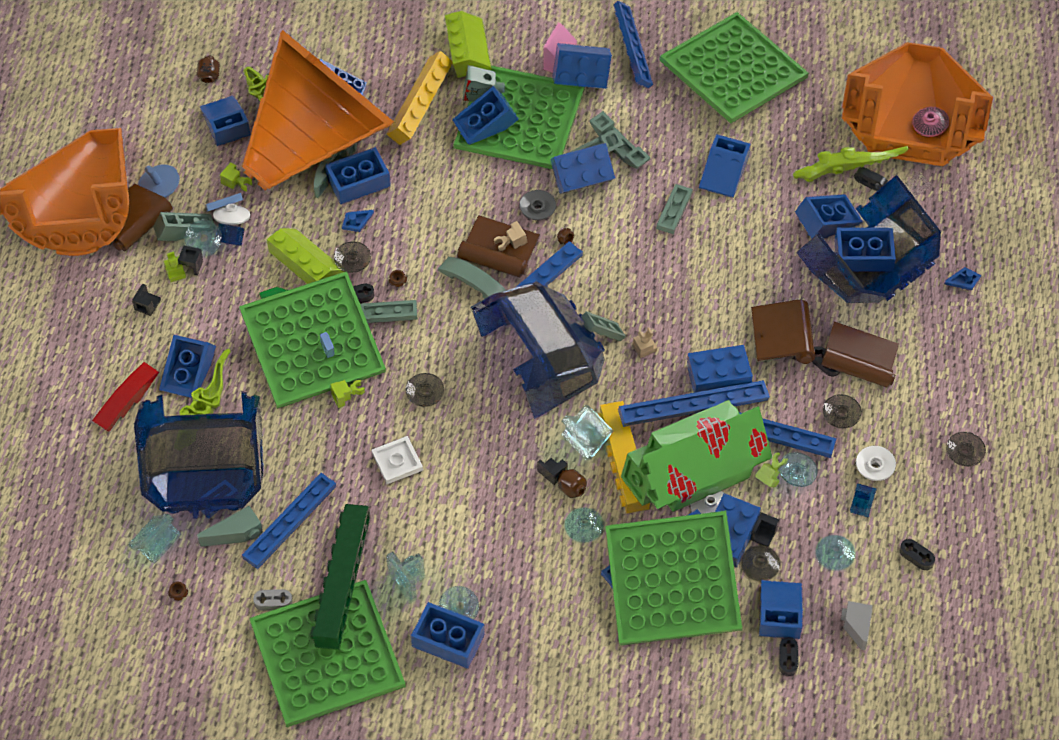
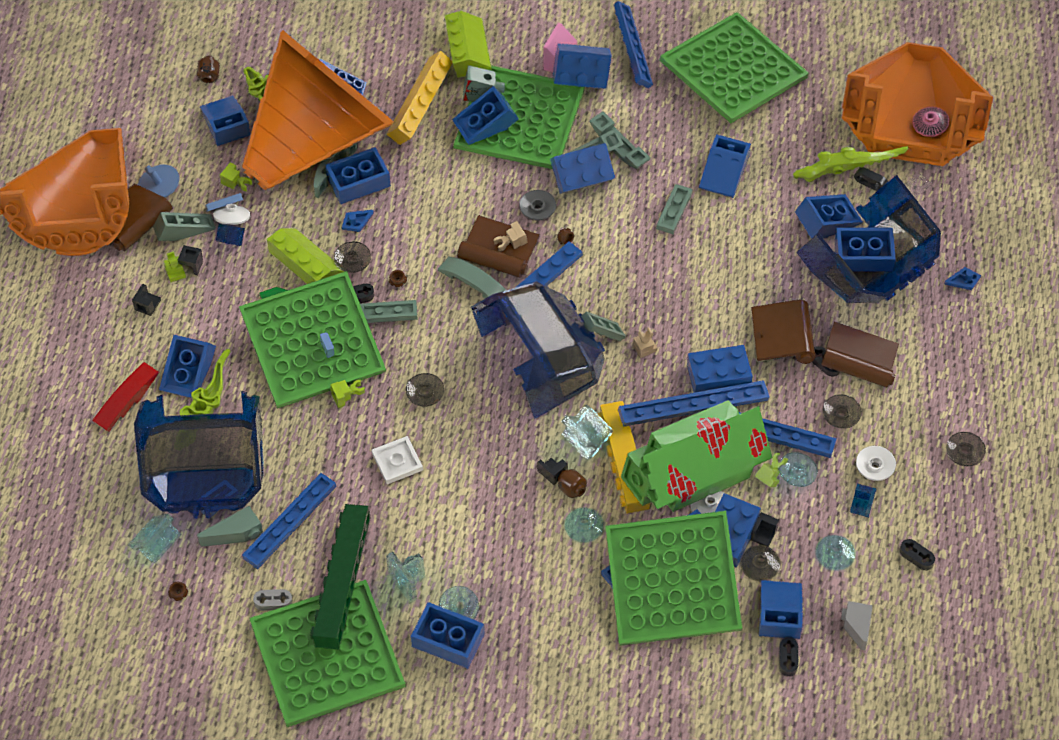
(204, 227): clear light blue dish -> none

